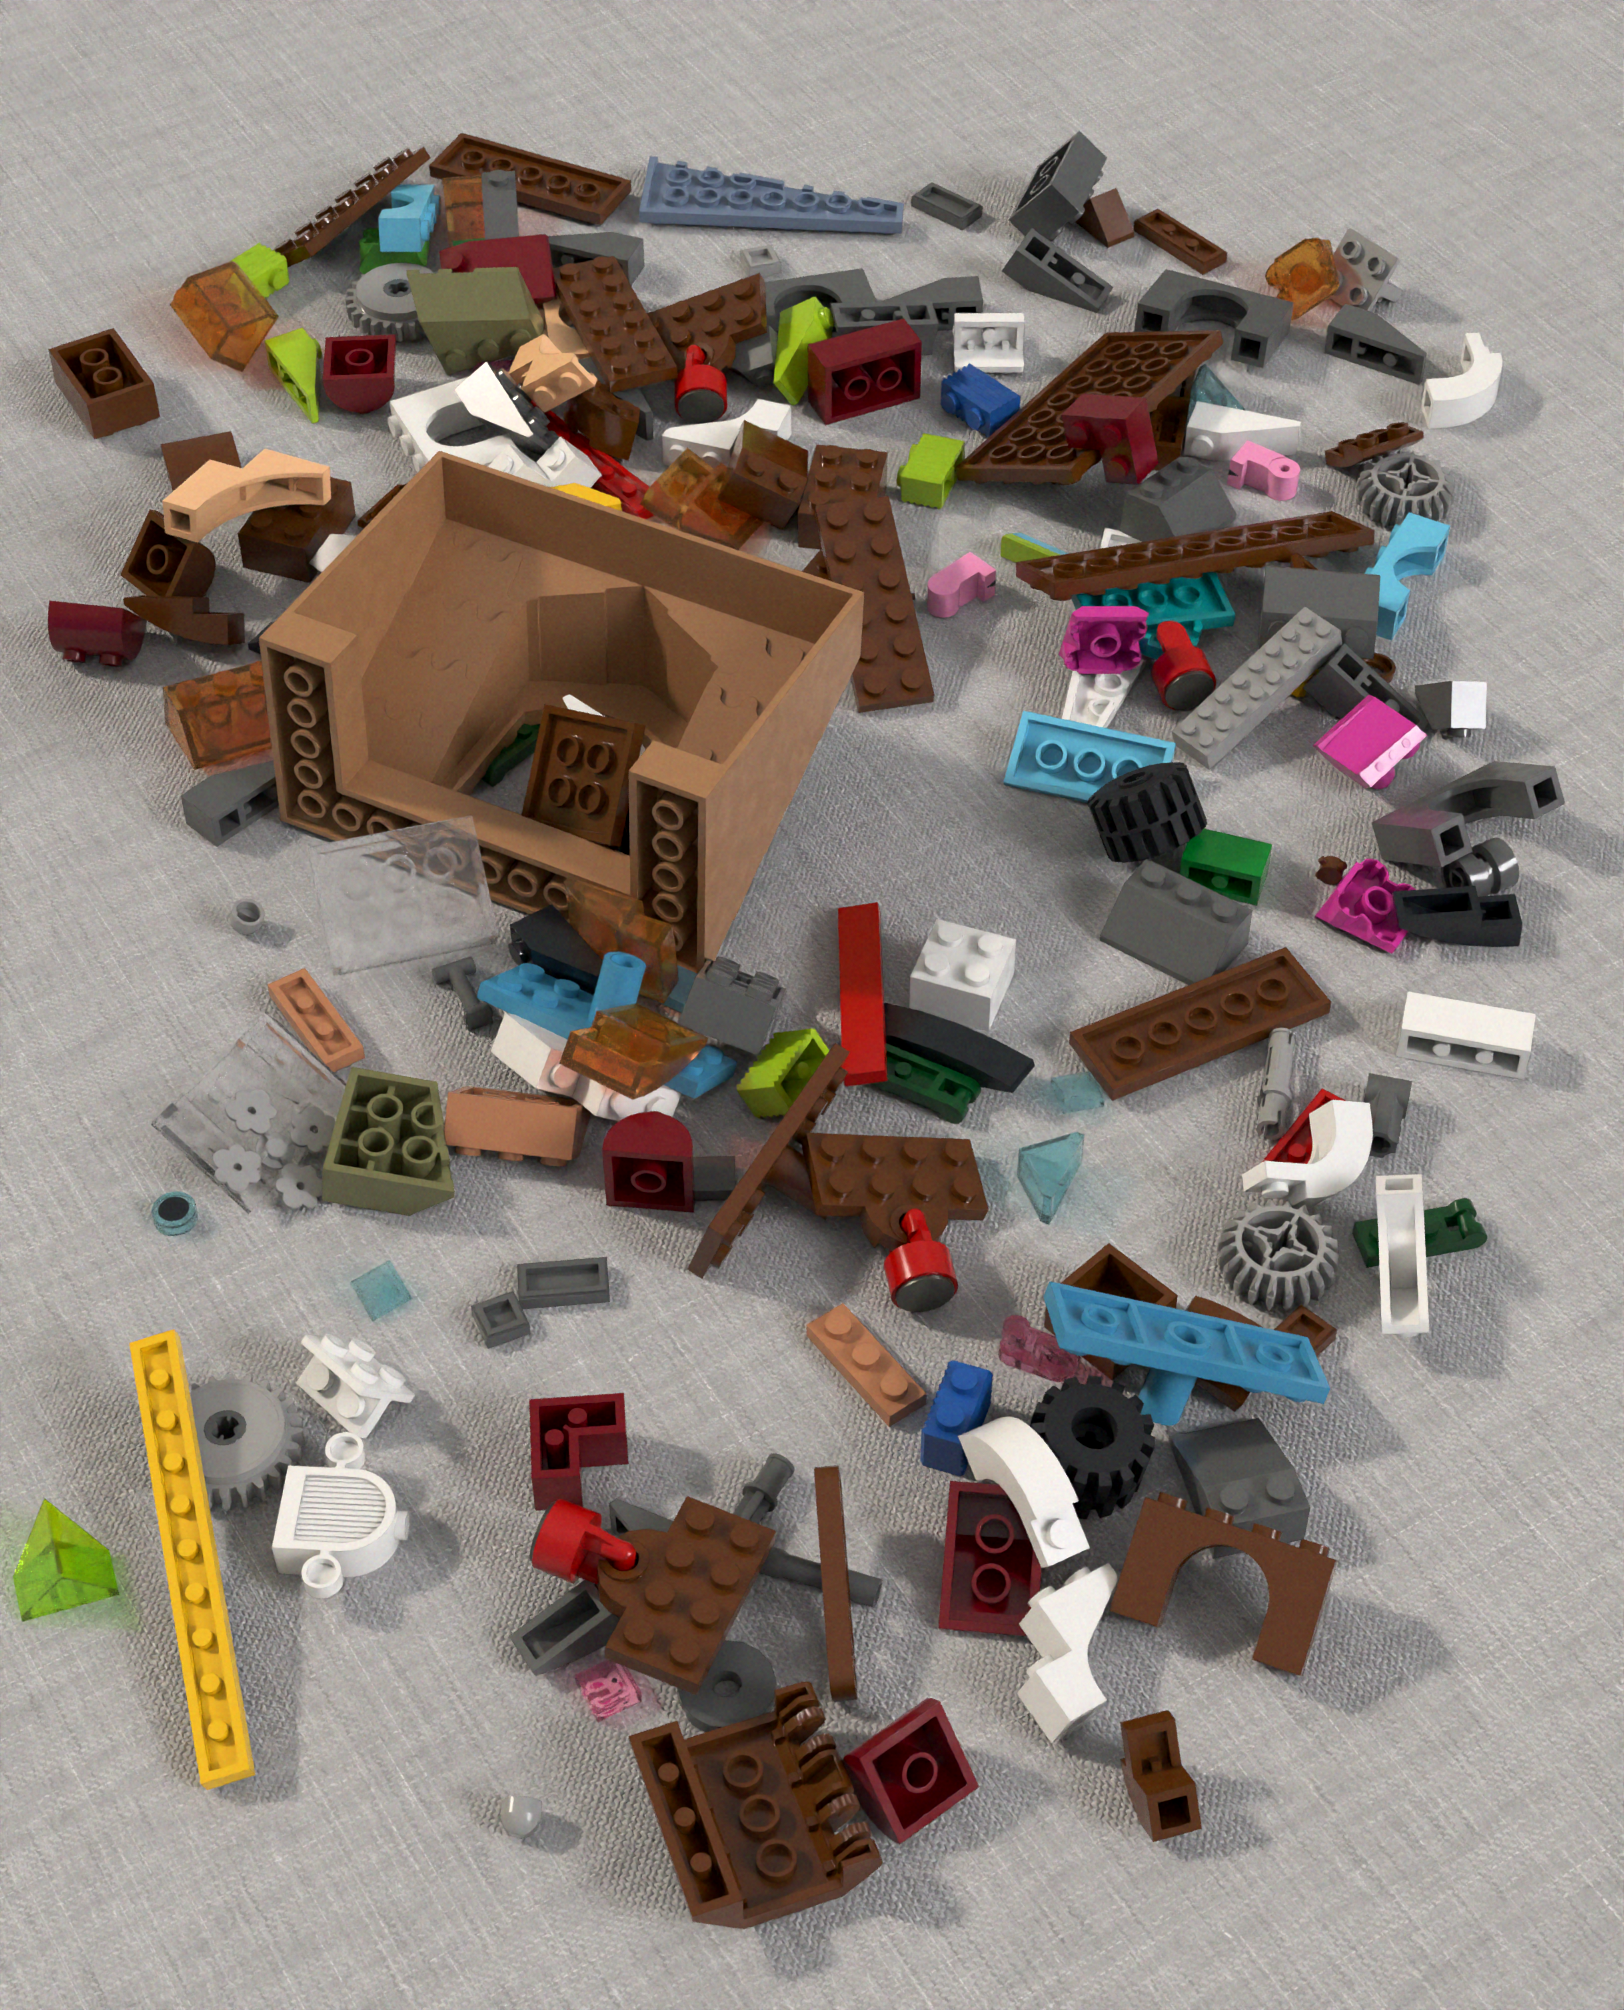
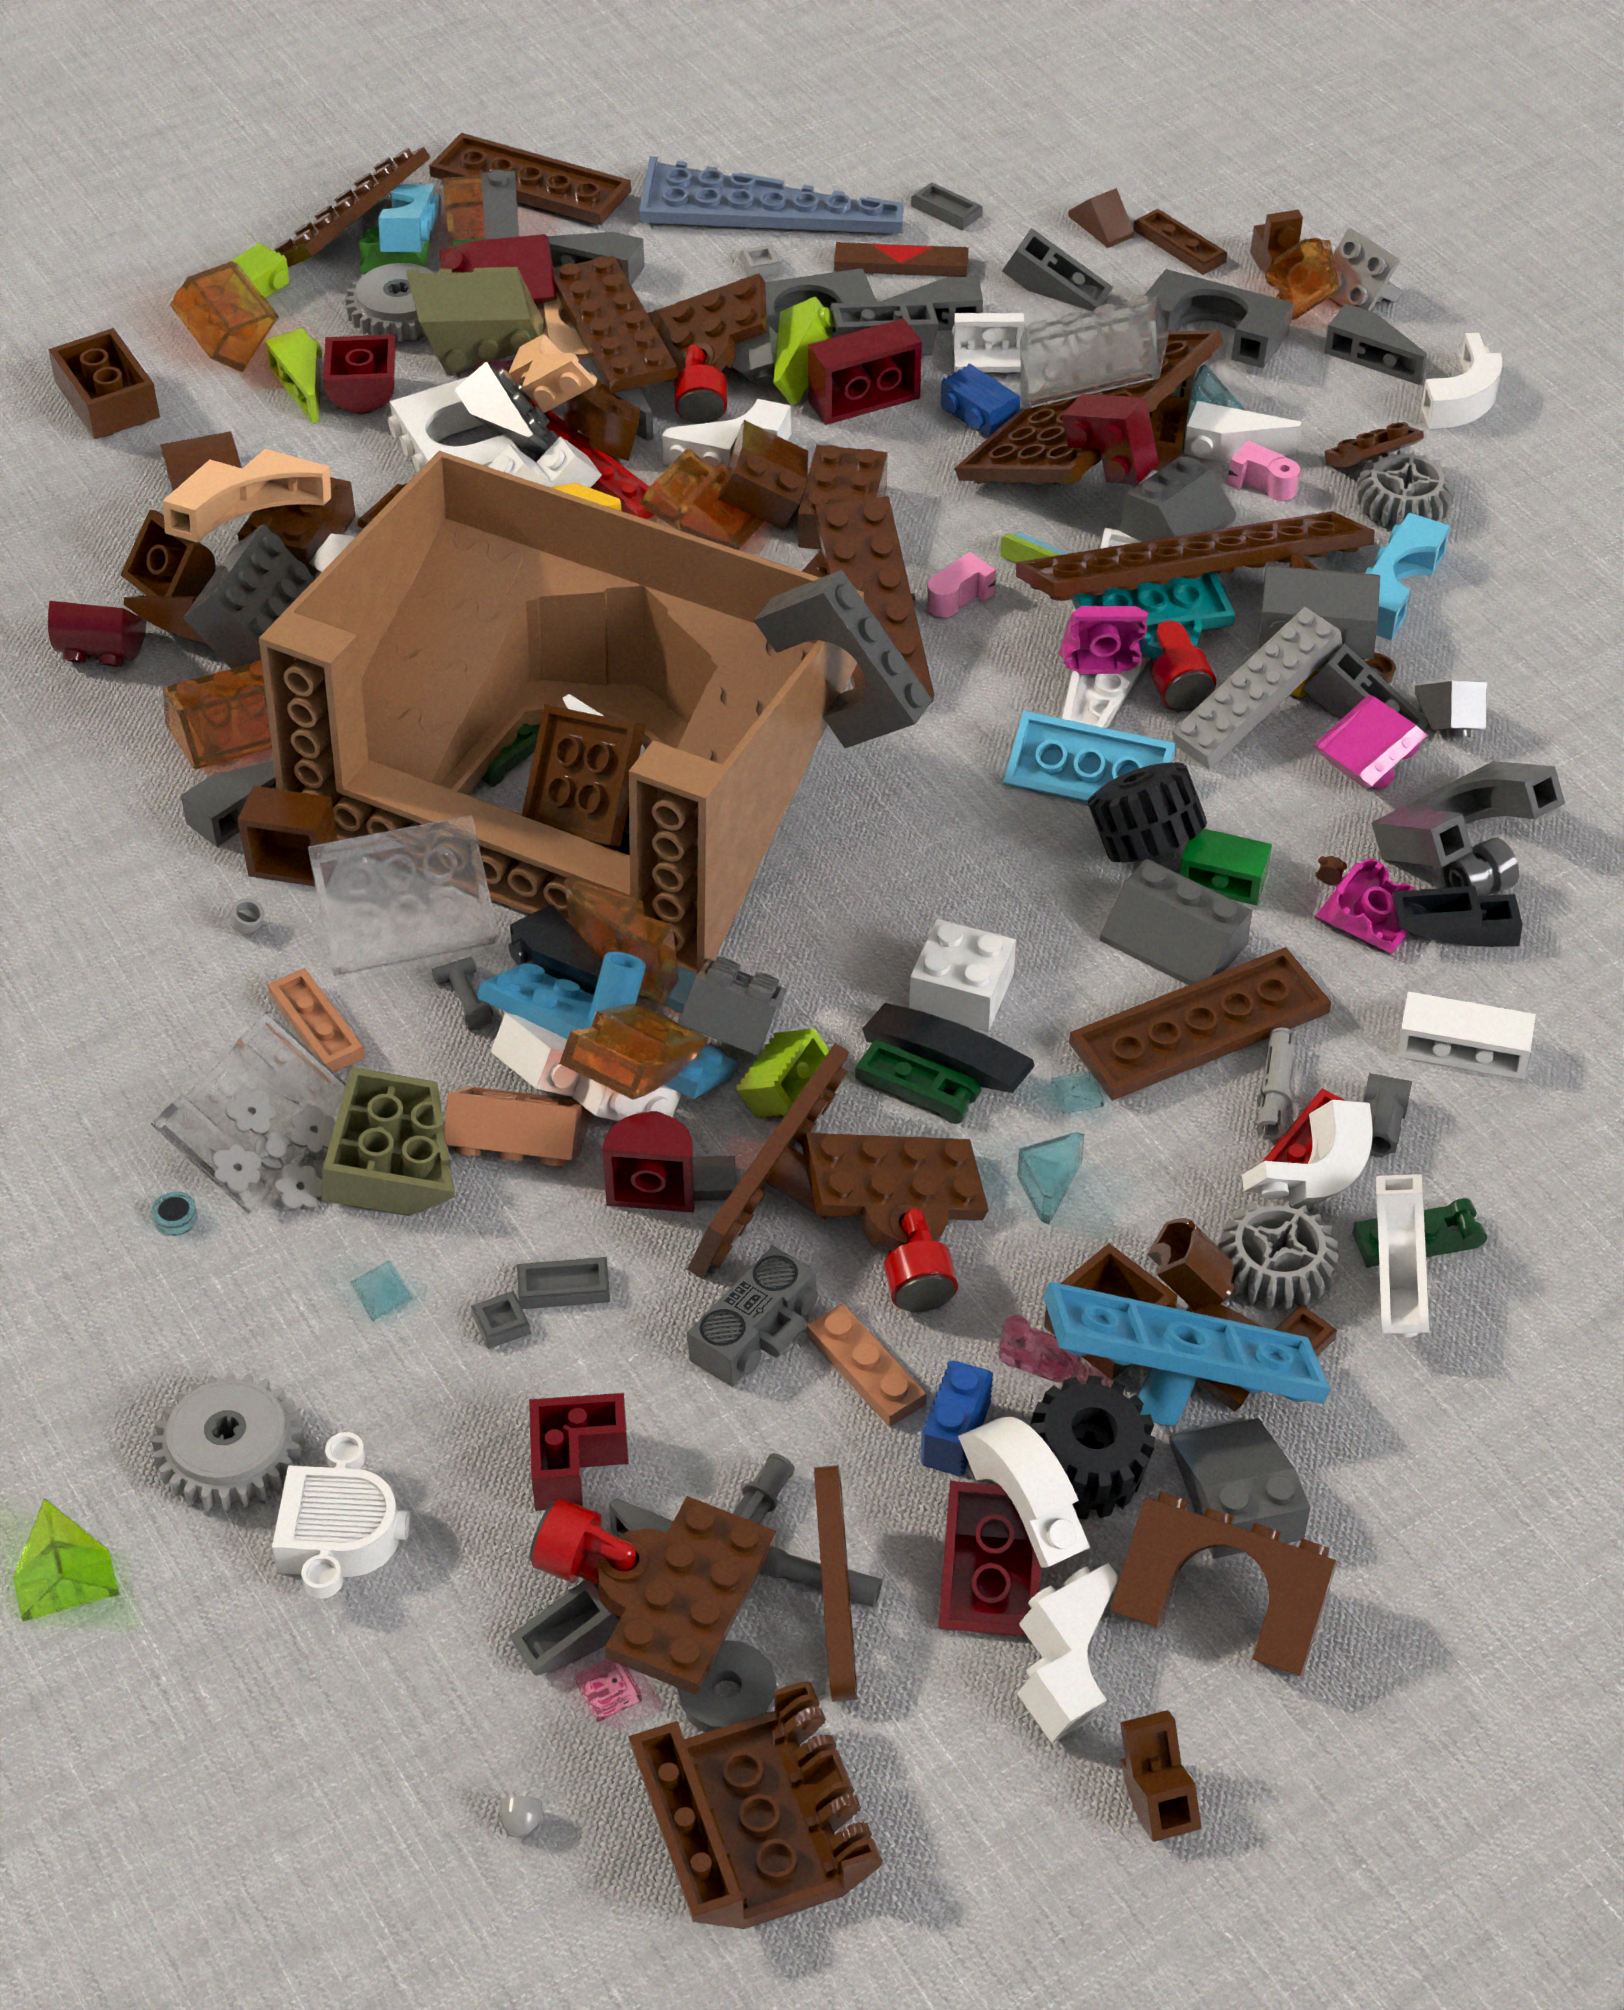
(191, 1562): yellow plate -> none
(247, 596): none -> dark grey brick
(279, 829): none -> reddish brown piece
(351, 1382): white bracket -> none
(754, 1316): none -> dark grey piece
(836, 613): none -> dark grey arch
(862, 994): red tile -> none
(902, 259): none -> reddish brown tile
(910, 1771): dark red brick -> none
(930, 470): lime brick -> none
(1059, 188): dark grey brick -> none
(1092, 351): none -> clear slope
(1192, 1264): none -> reddish brown brick
(1275, 237): none -> reddish brown brick

